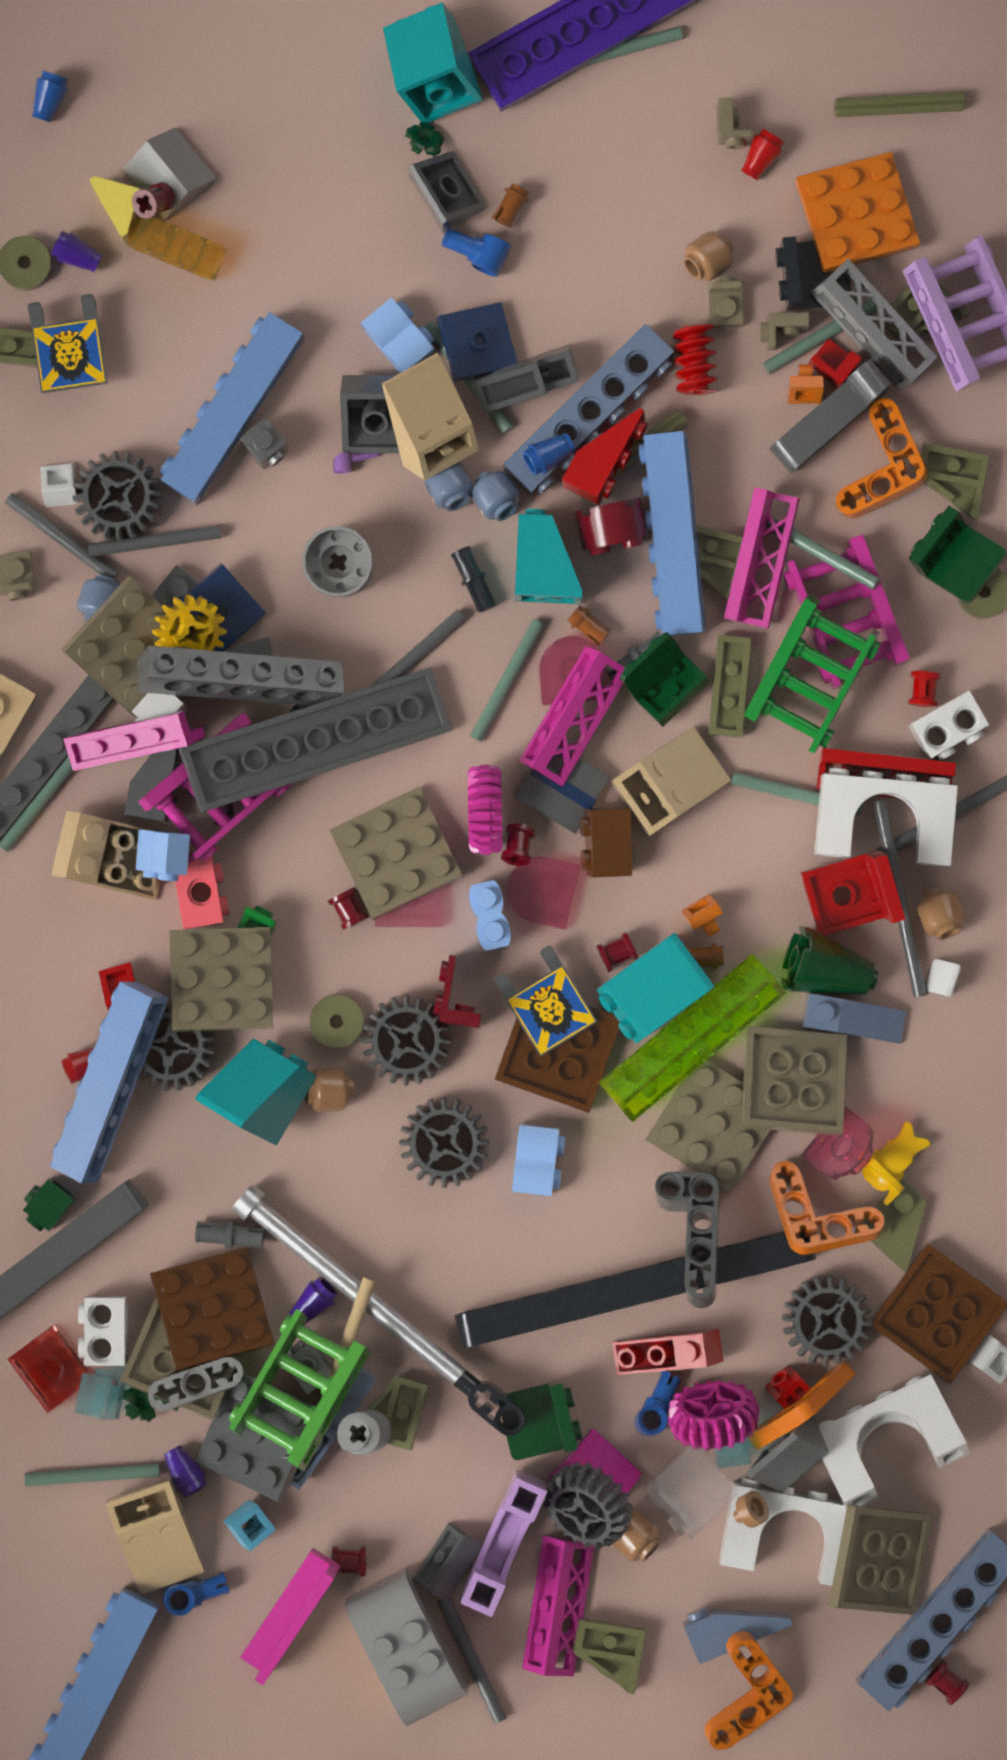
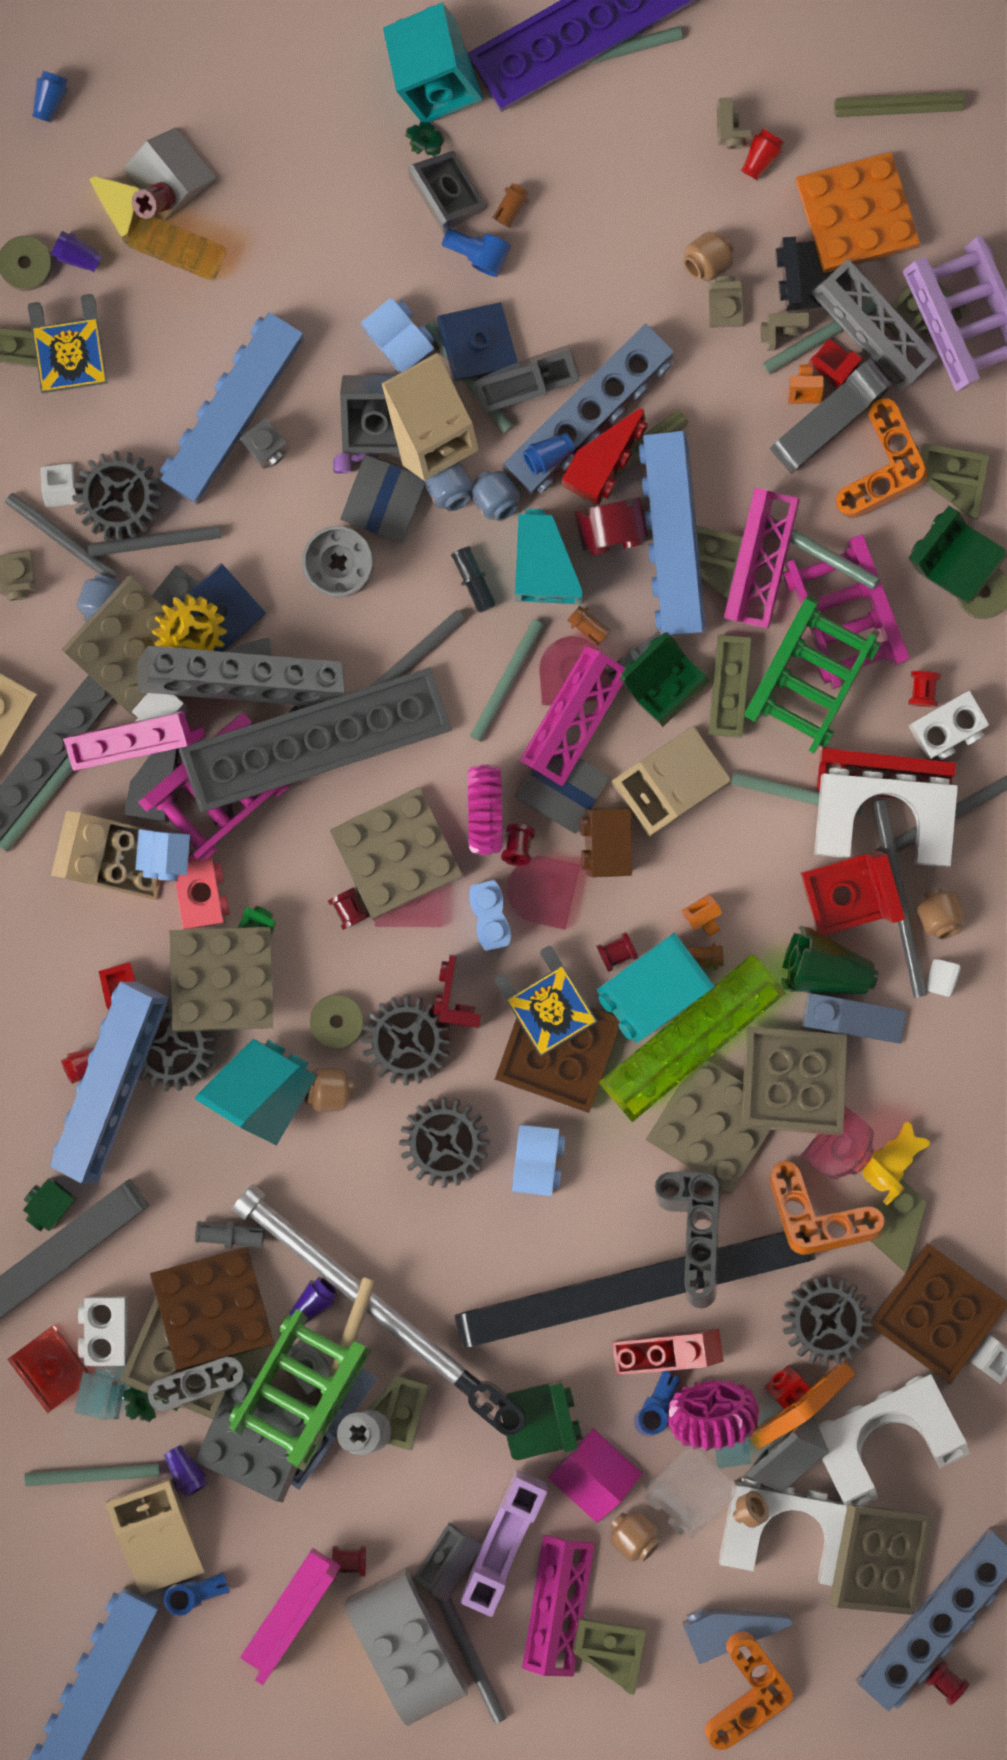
(257, 1530): medium azure plate -> none
(383, 498): none -> dark grey slope
(588, 1505): dark grey gear -> none
(694, 360): red piece -> none

